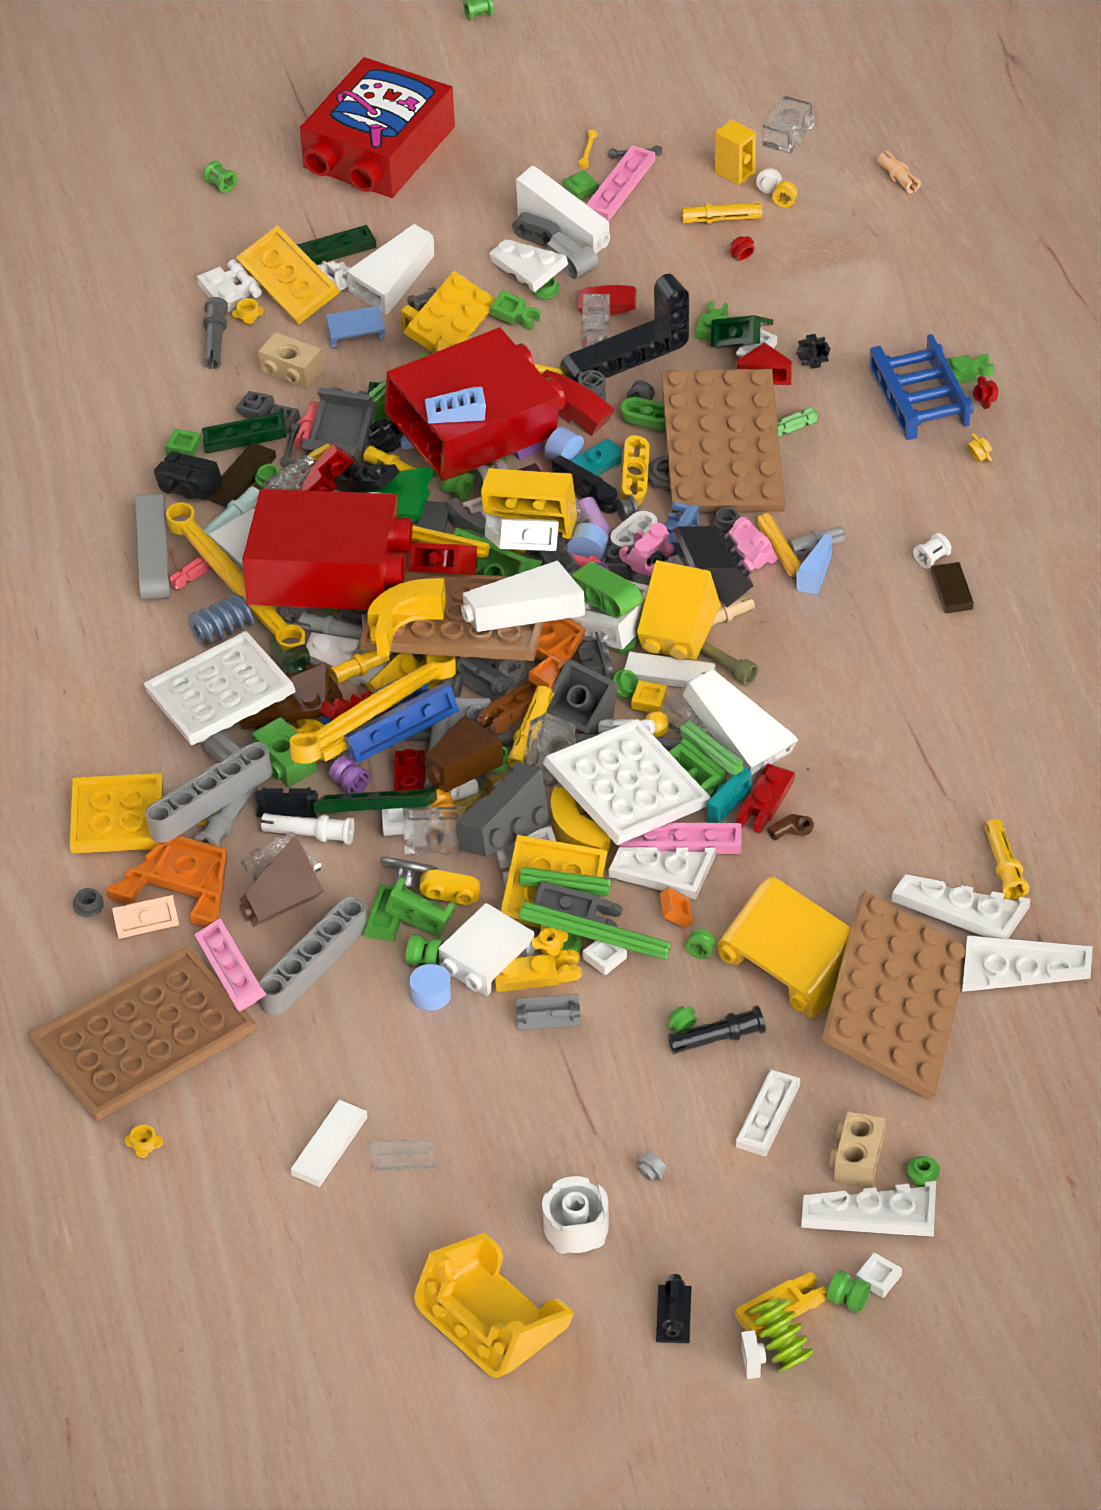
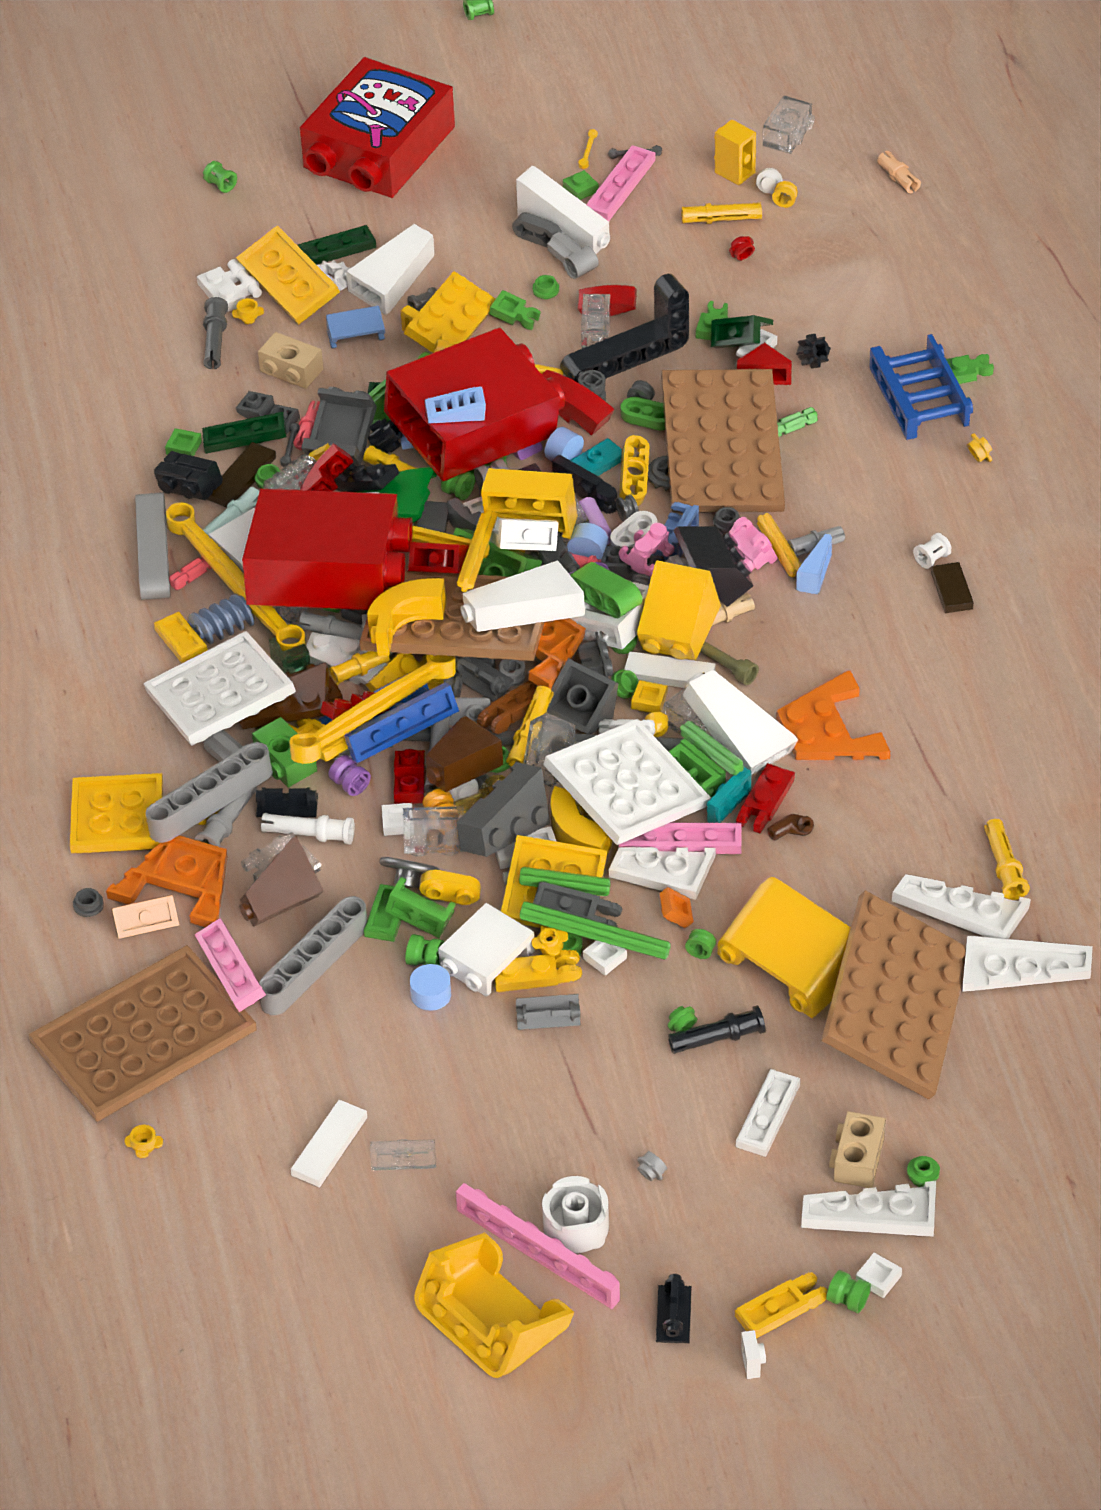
(180, 637): none -> yellow plate
(375, 800): dark green tile -> none
(476, 551): none -> yellow axle
(528, 262): white wing -> none
(538, 1246): none -> bright pink plate
(782, 1333): lime piece -> none
(820, 727): none -> orange wing
(985, 392): red plate -> none

